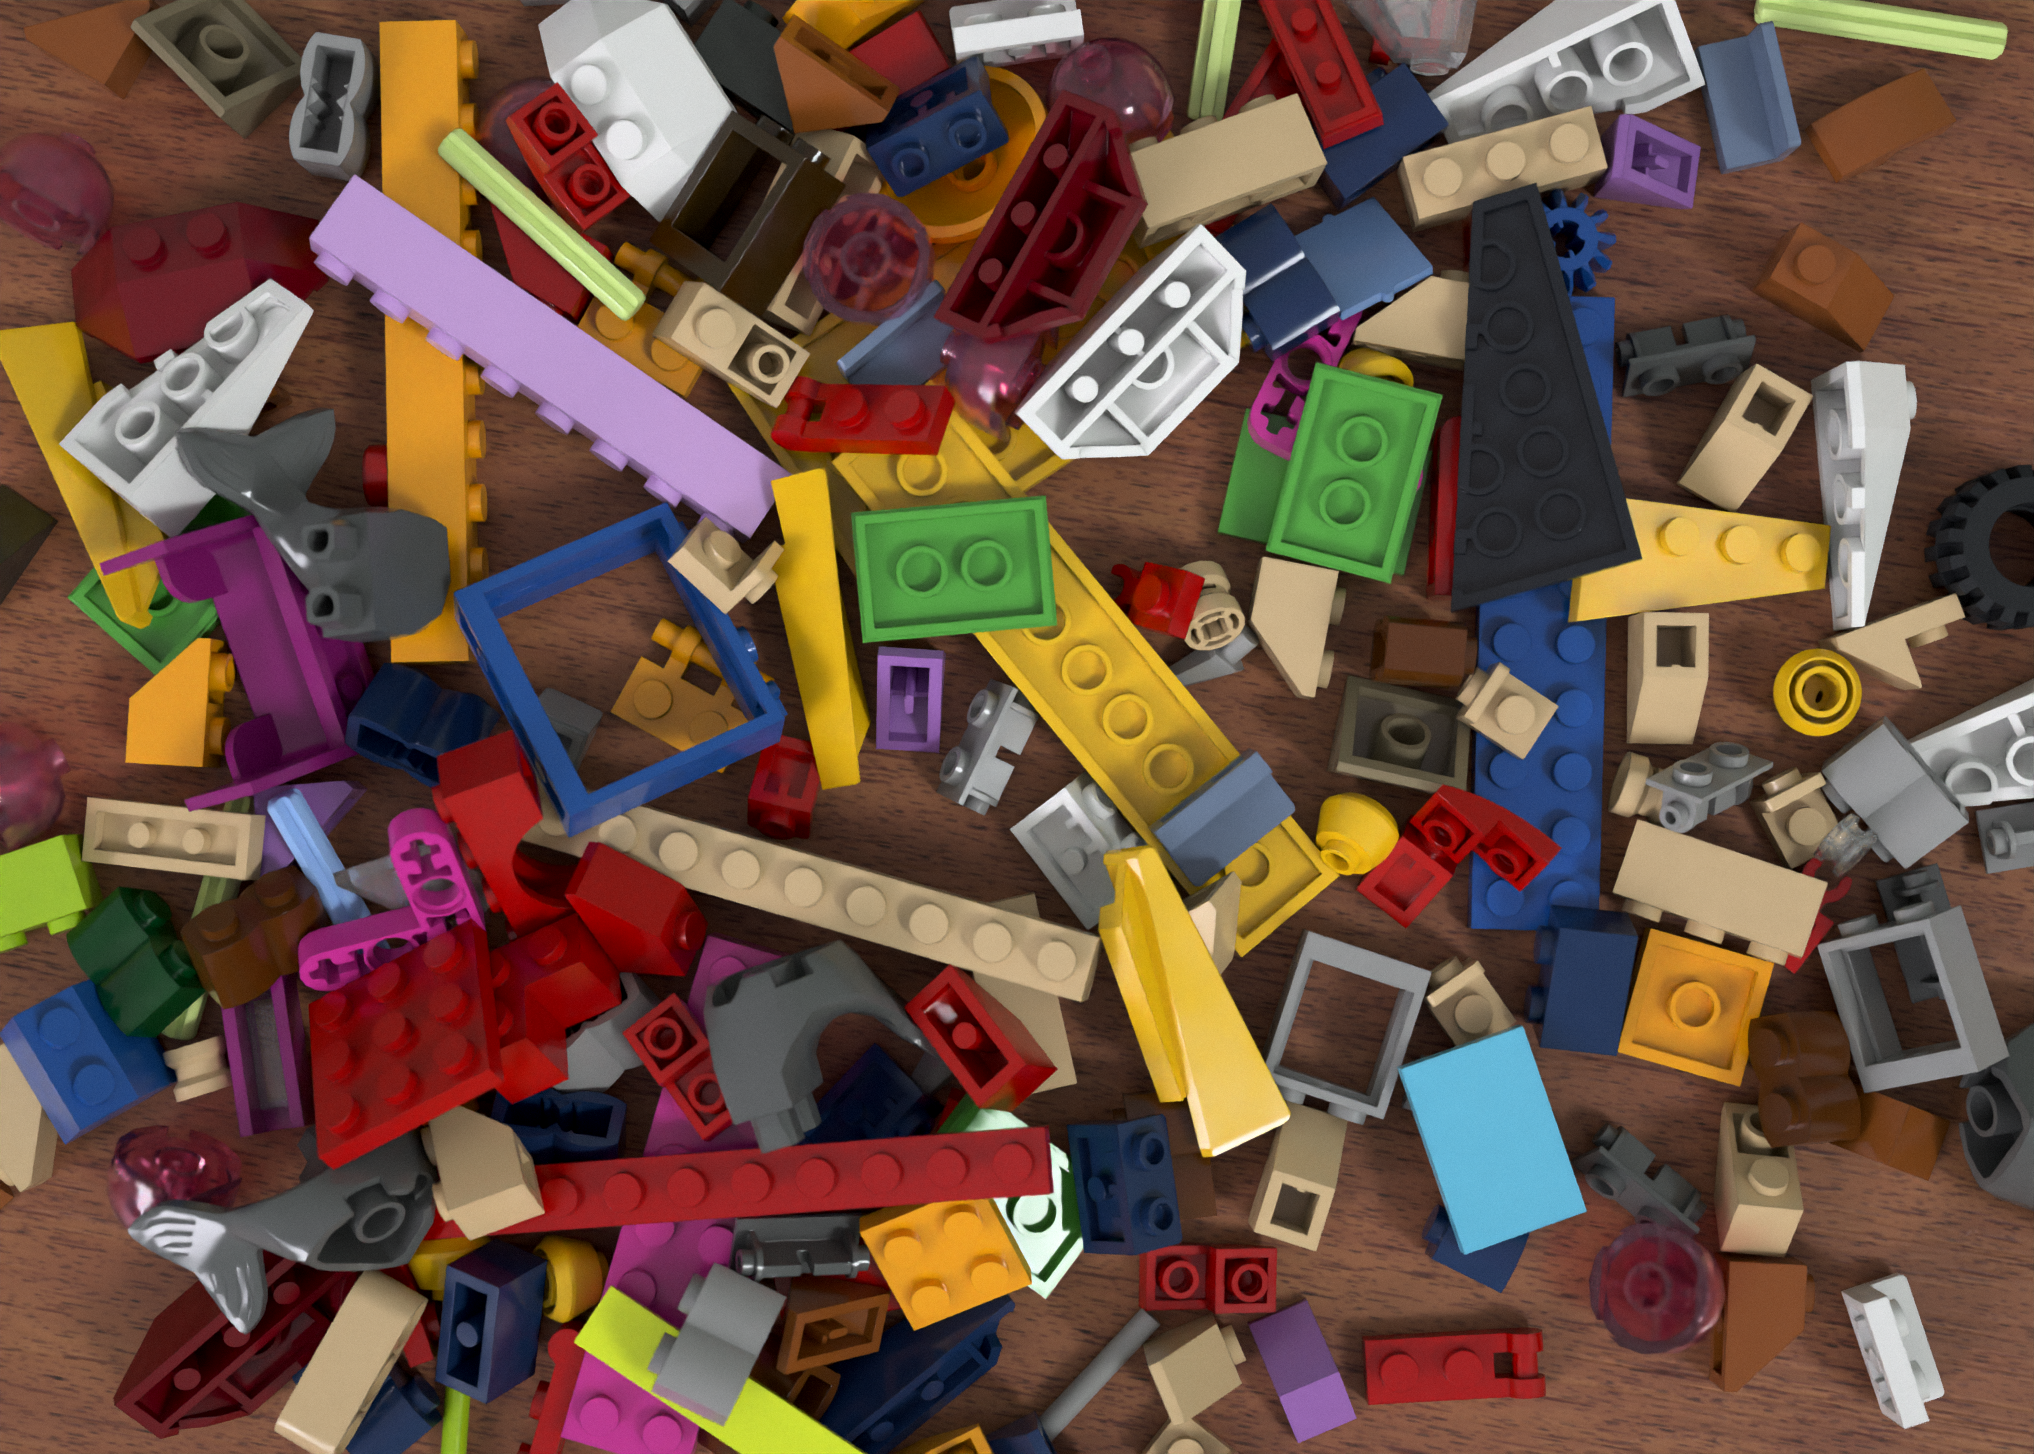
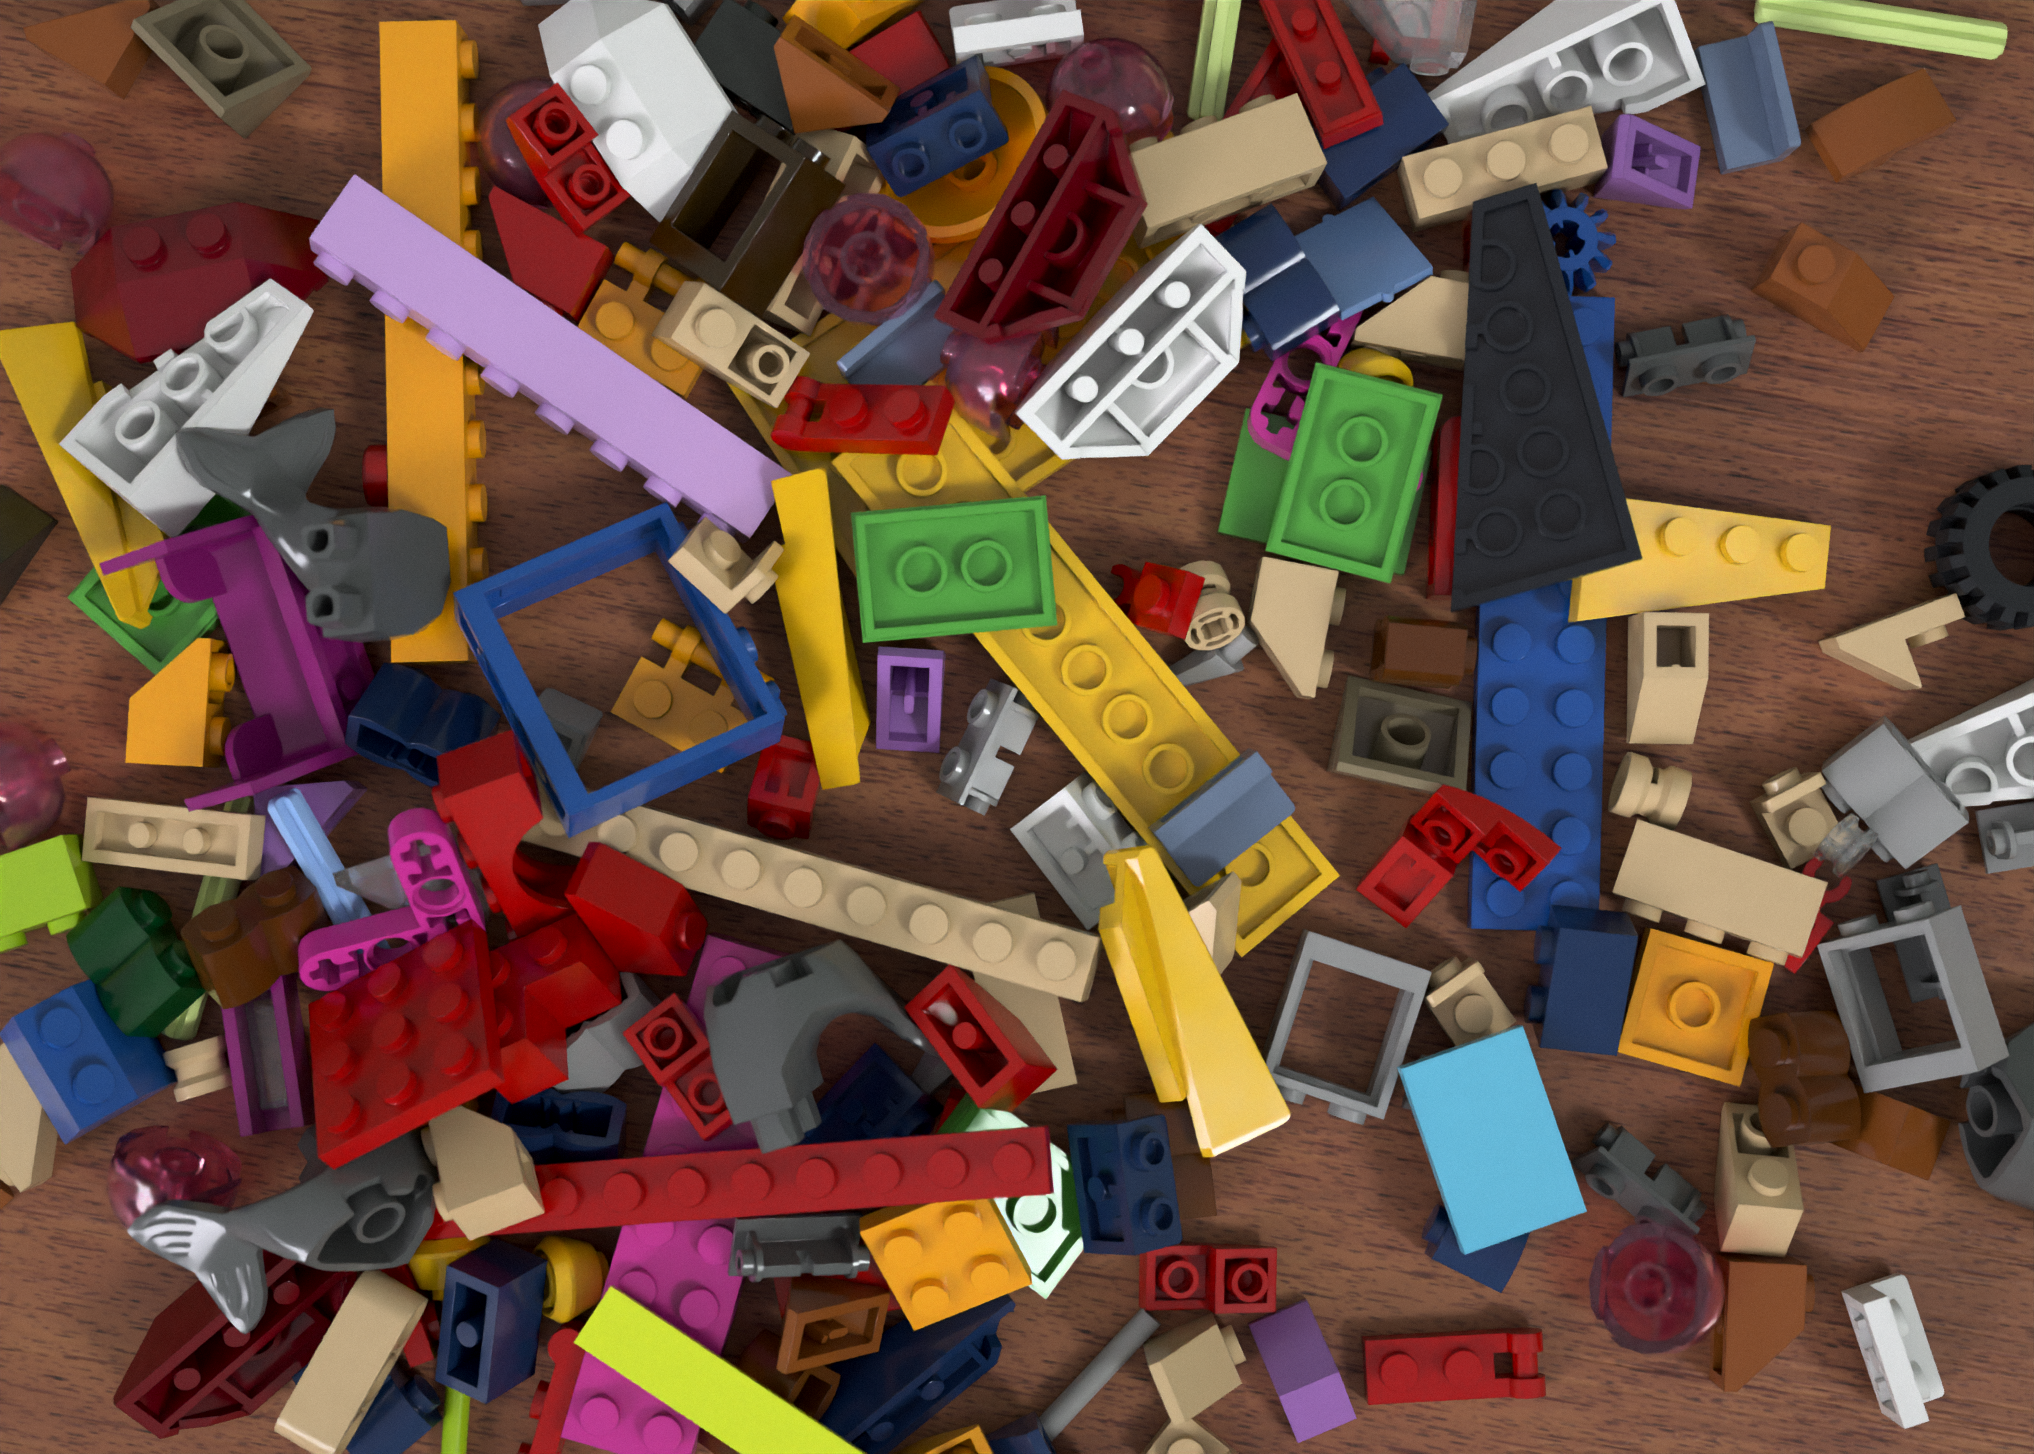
(340, 94): light grey brick -> none
(541, 224): yellowish green axle -> none
(717, 1343): light grey brick -> none
(1299, 1177): tan slope -> none
(1355, 833): yellow cone -> none
(1504, 709): tan bracket -> none
(1706, 784): light grey hinge -> none
(1744, 438): tan slope -> none
(1818, 675): yellow cone -> none
(1861, 447): white wedge -> none

